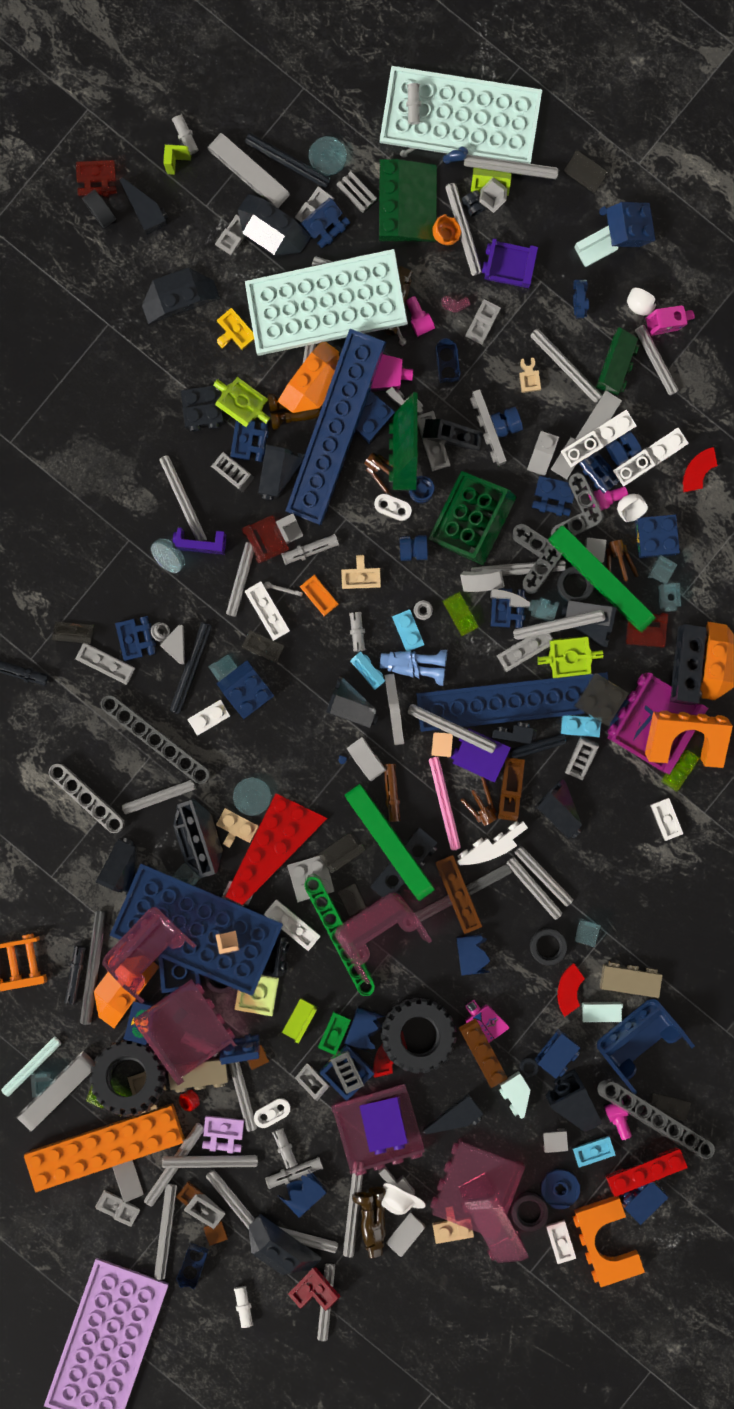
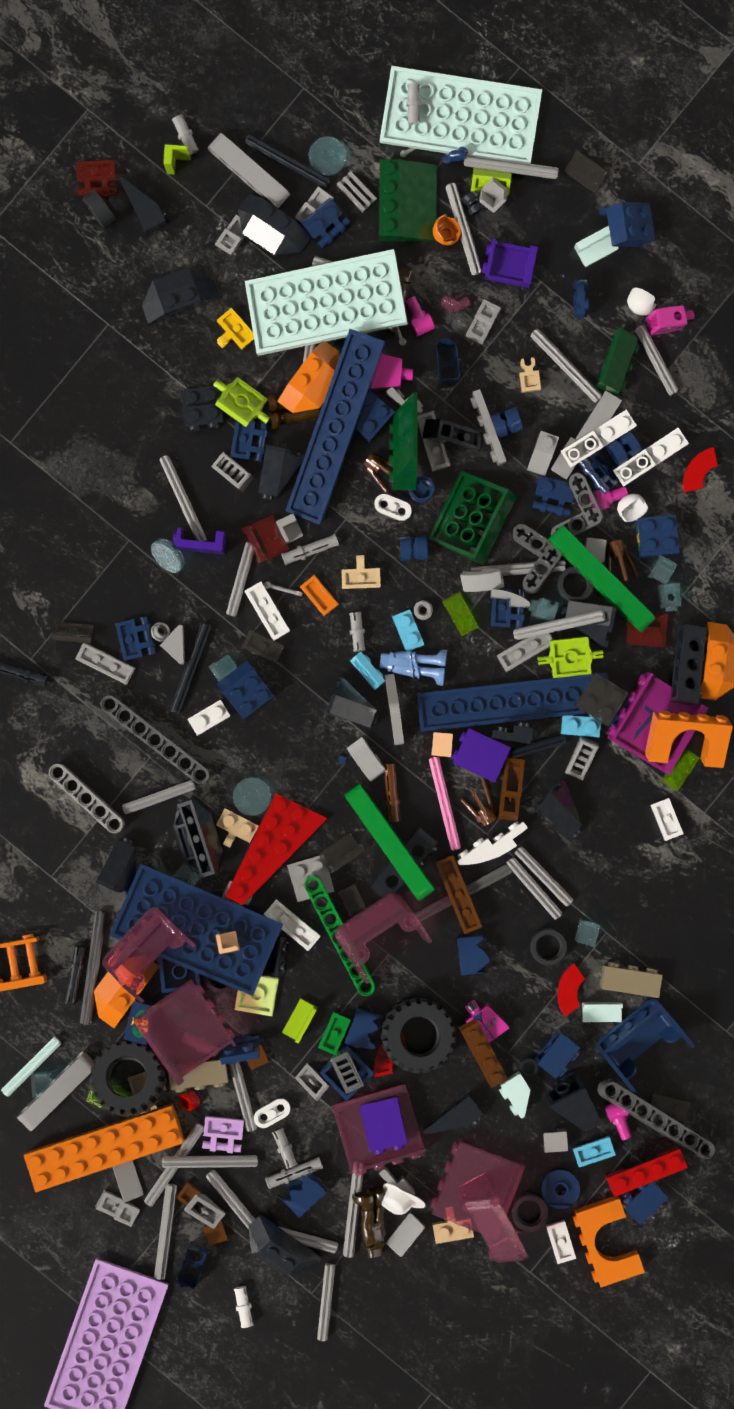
(315, 1286): dark red plate -> none
(452, 728): light grey axle -> none

